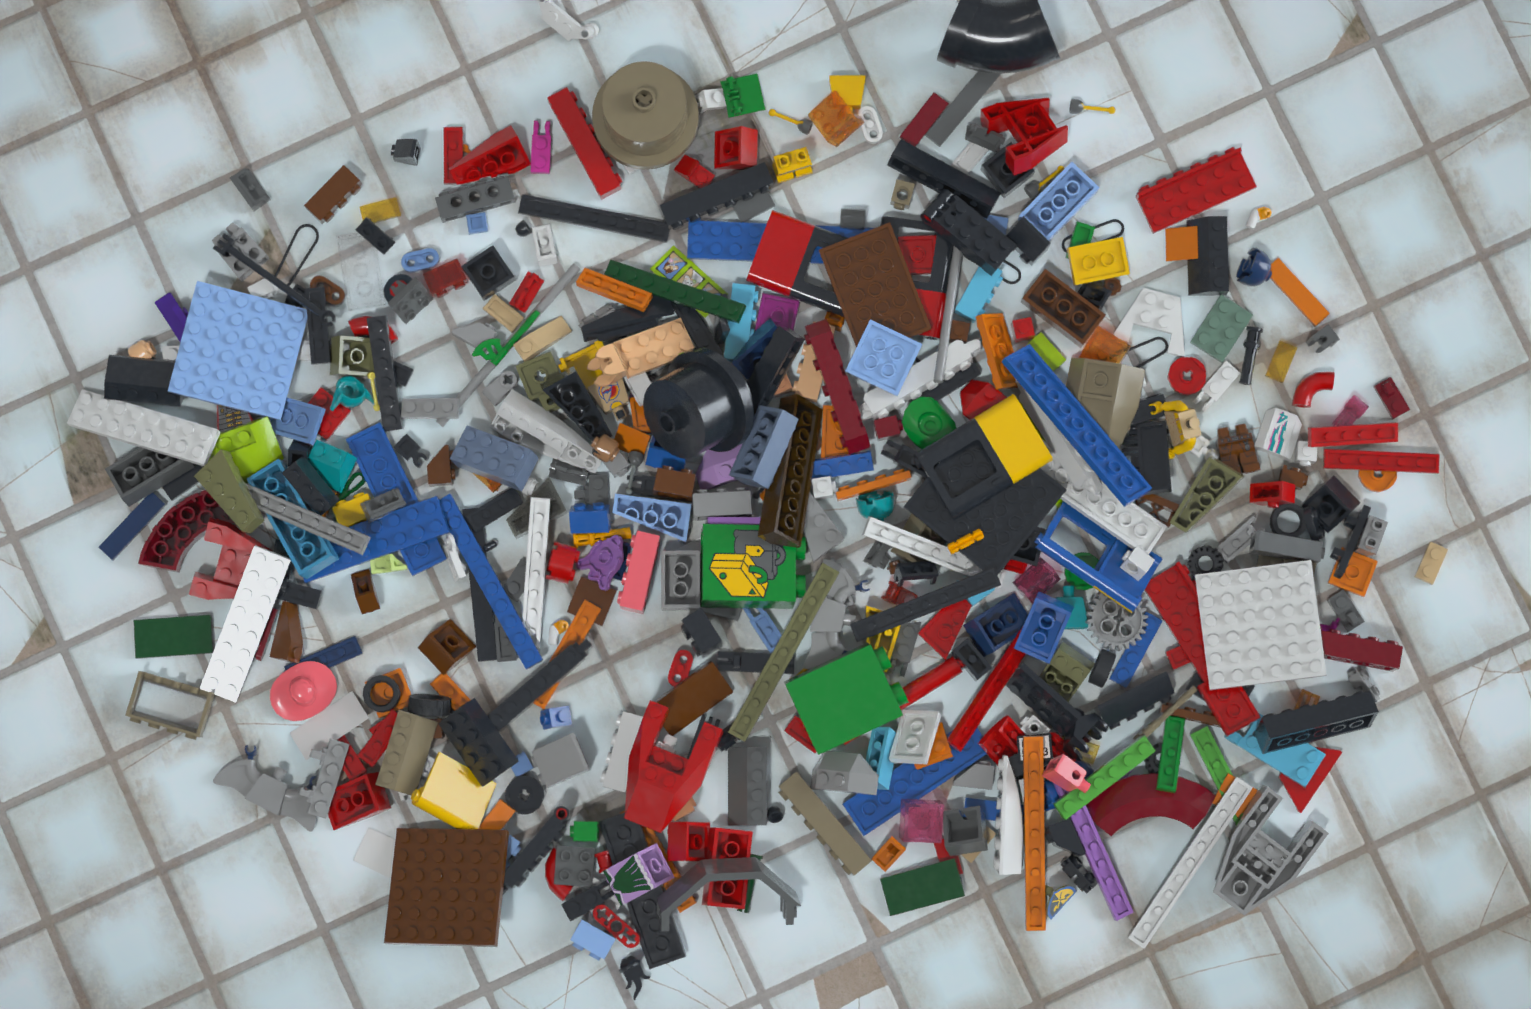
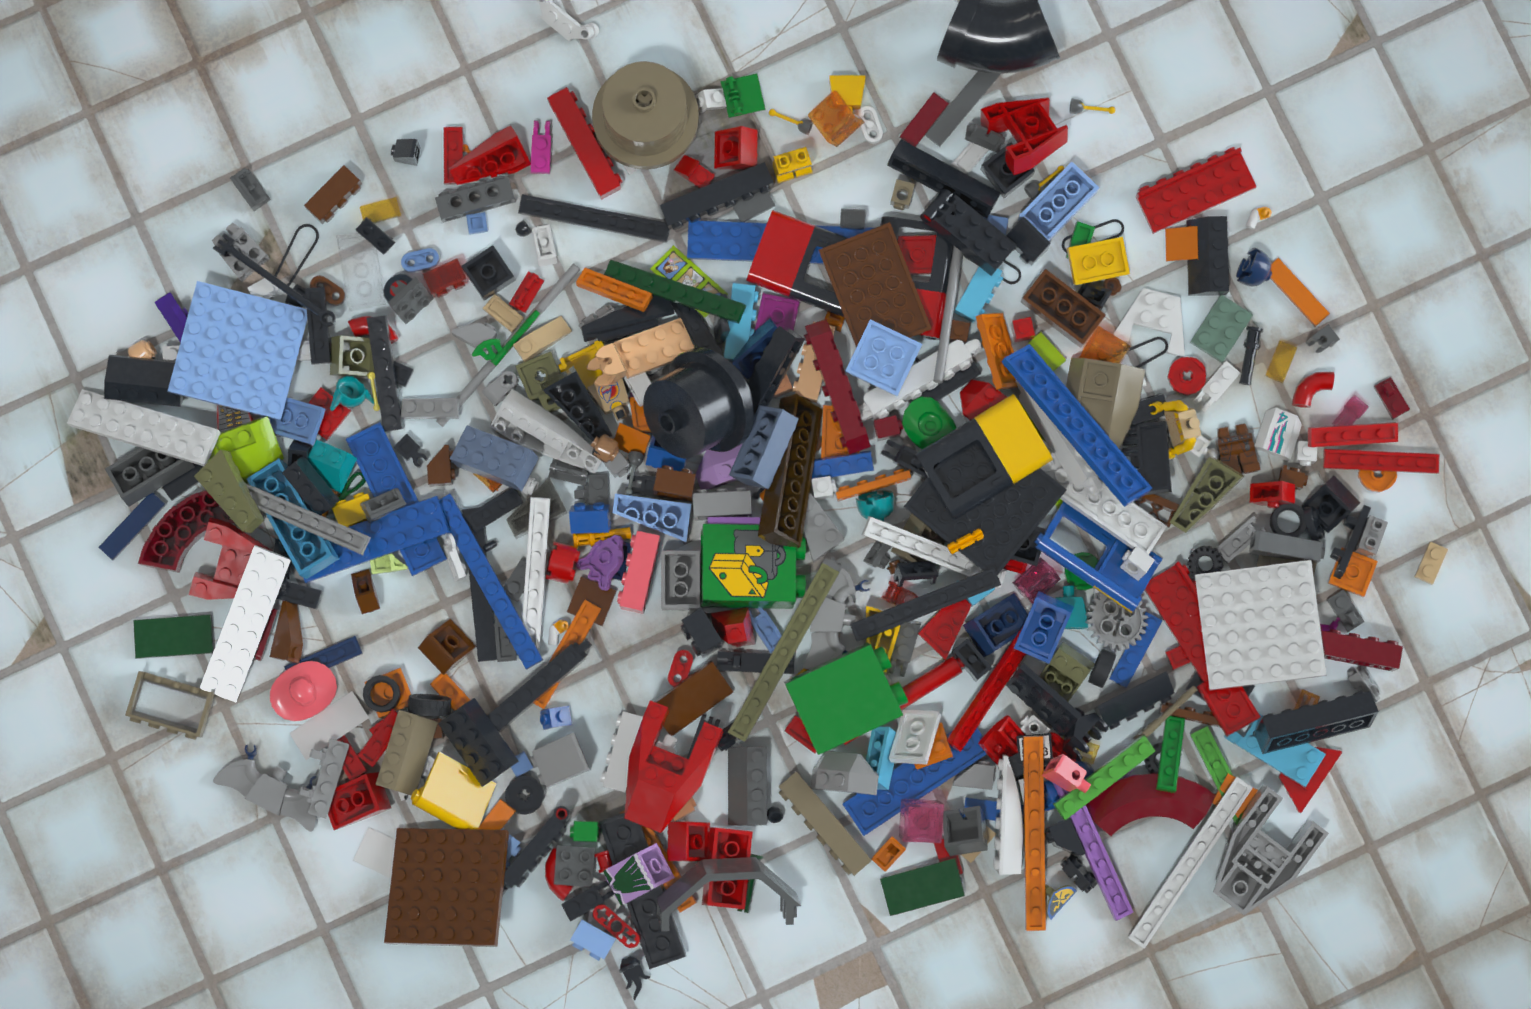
(734, 626): none -> red slope

